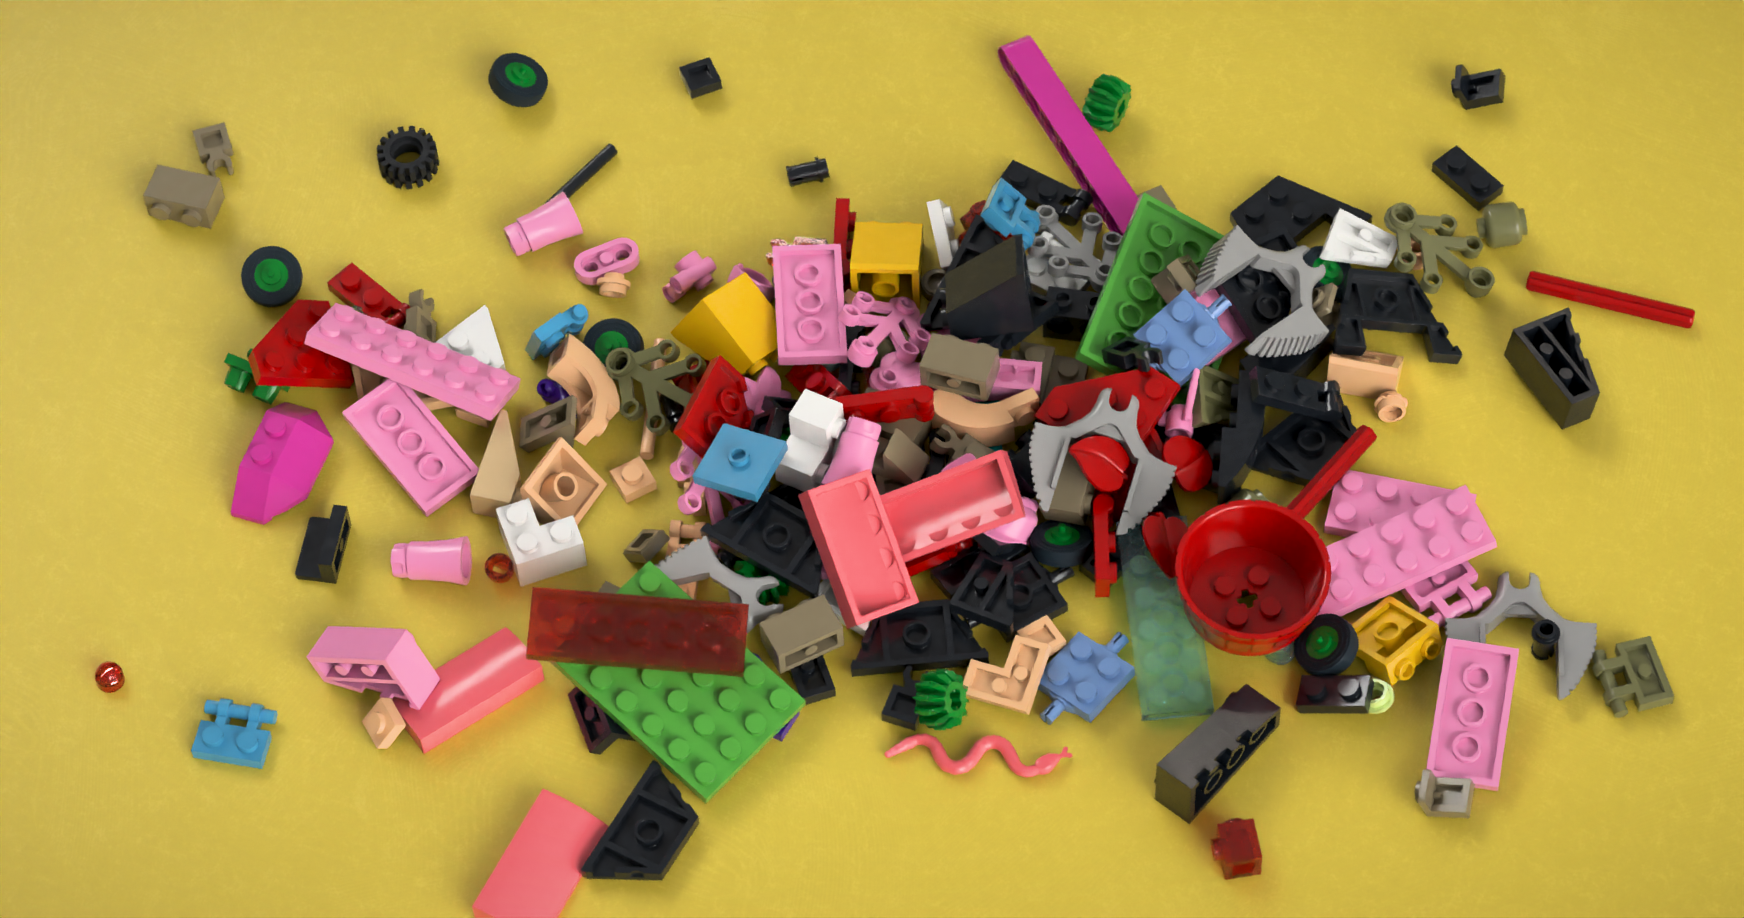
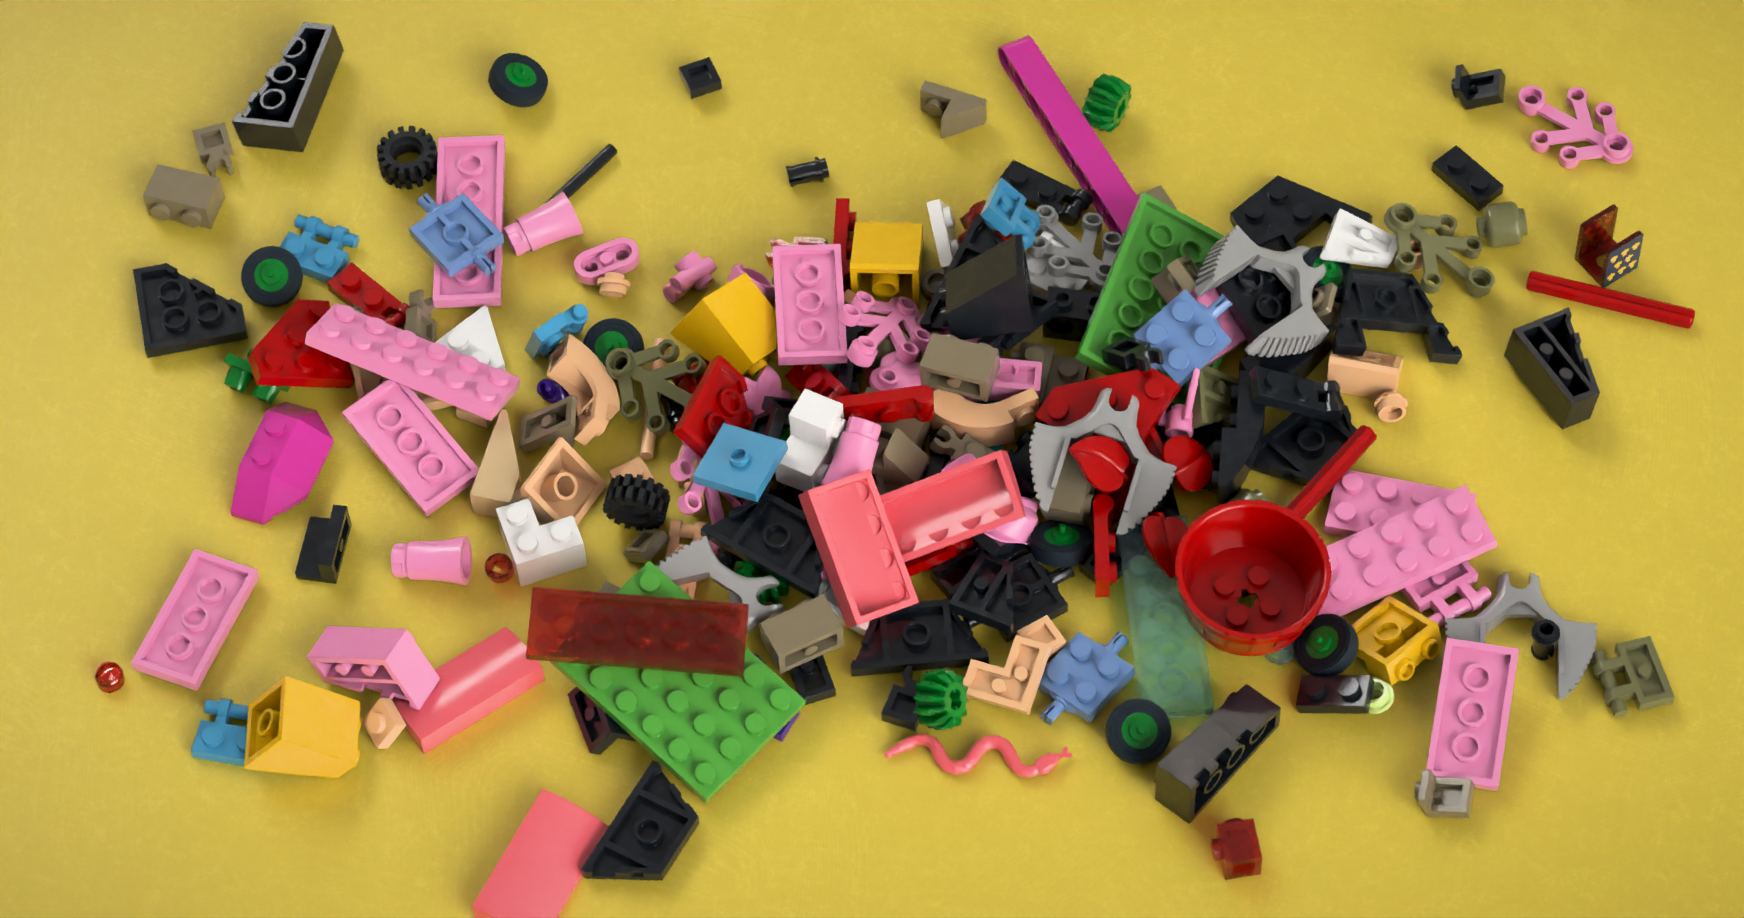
(183, 312): none -> black plate
(195, 620): none -> bright pink plate
(293, 93): none -> wedge
(302, 731): none -> yellow slope
(316, 258): none -> dark azure plate
(456, 235): none -> medium blue plate
(478, 170): none -> bright pink plate
(636, 502): none -> black tyre
(958, 109): none -> dark tan slope
(1138, 731): none -> black wheel
(1576, 129): none -> bright pink plant
(1597, 239): none -> clear red piece

